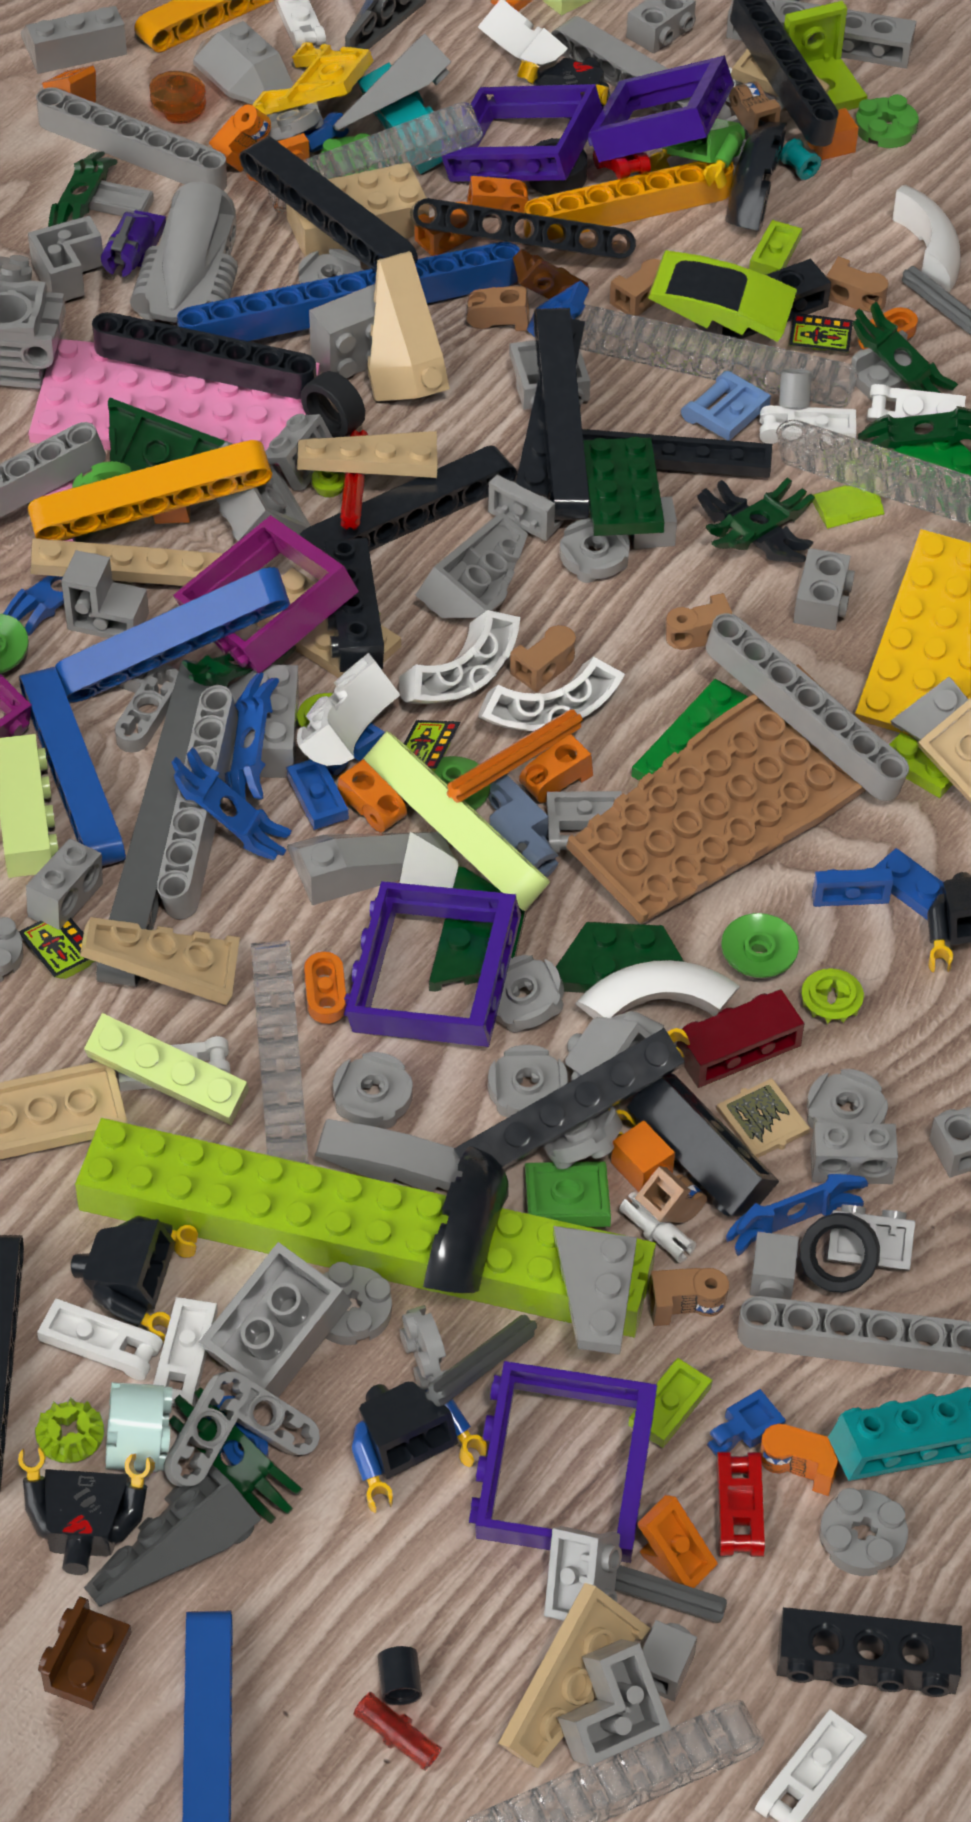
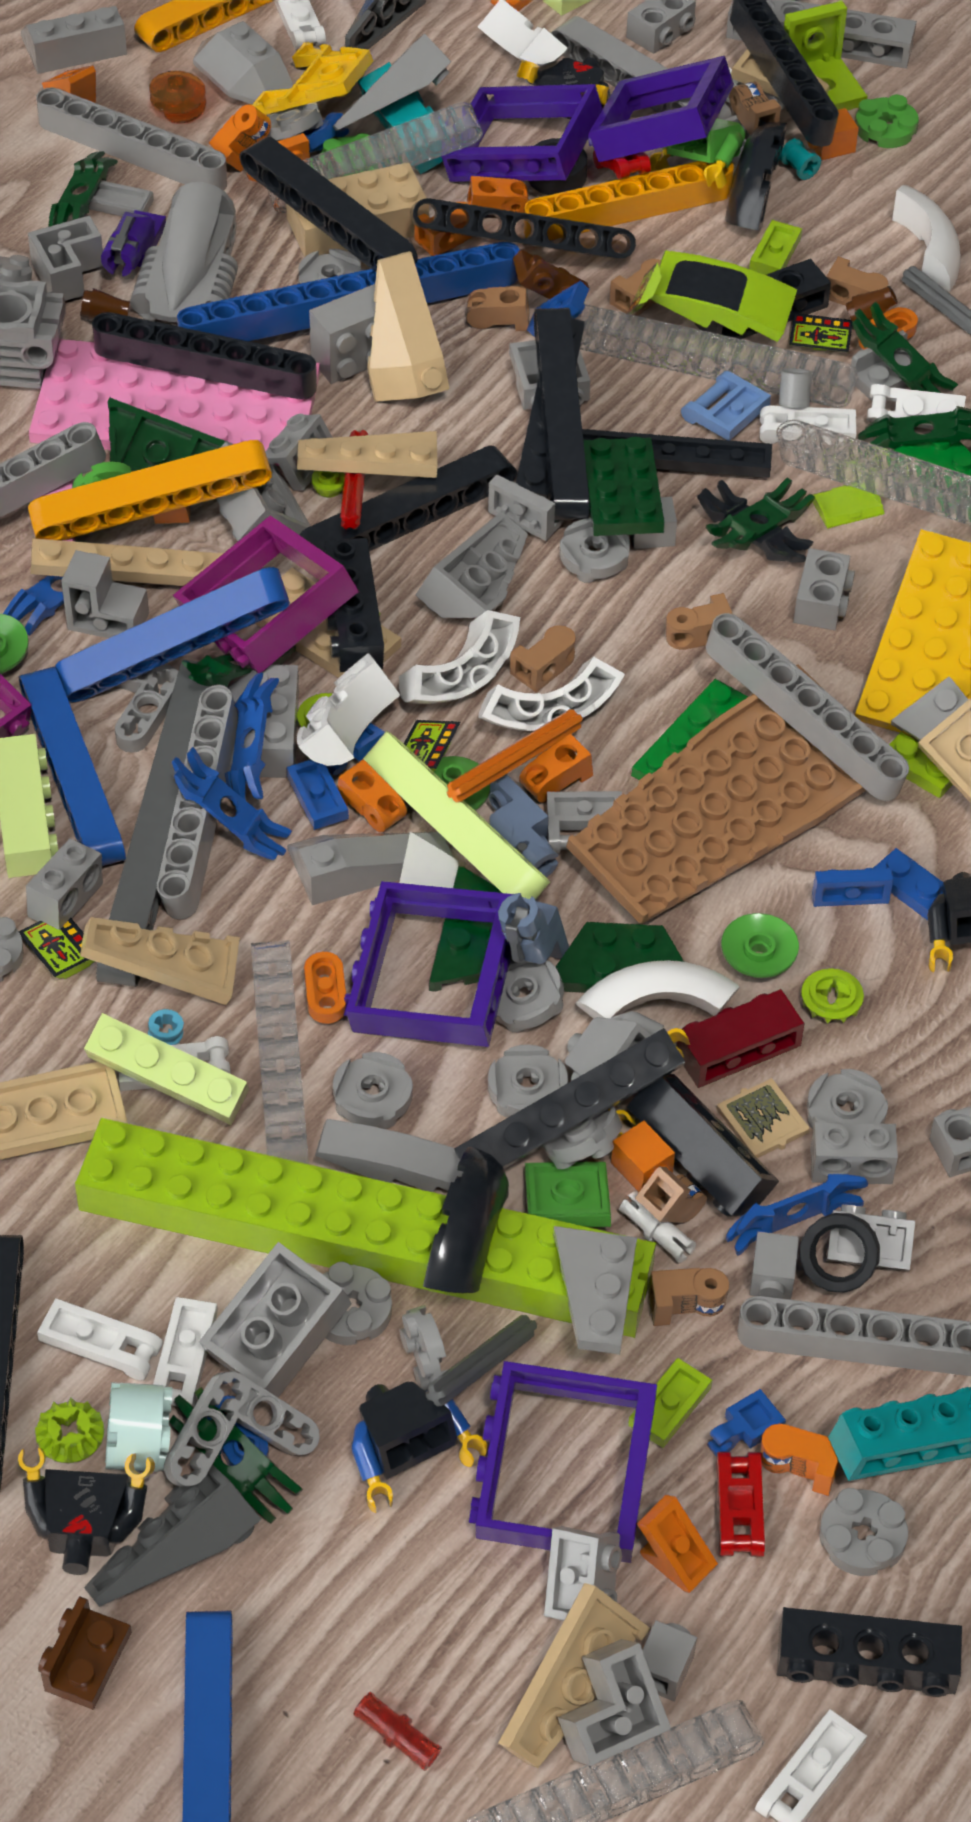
(99, 302): none -> reddish brown cone
(130, 1267): black torso -> none
(166, 1017): none -> medium azure bush
(344, 397): black tyre -> none
(399, 1675): black beam -> none
(532, 929): none -> sand blue plate
(646, 289): none -> lime piece
(670, 1594): dark grey axle -> none
(884, 297): none -> reddish brown cone

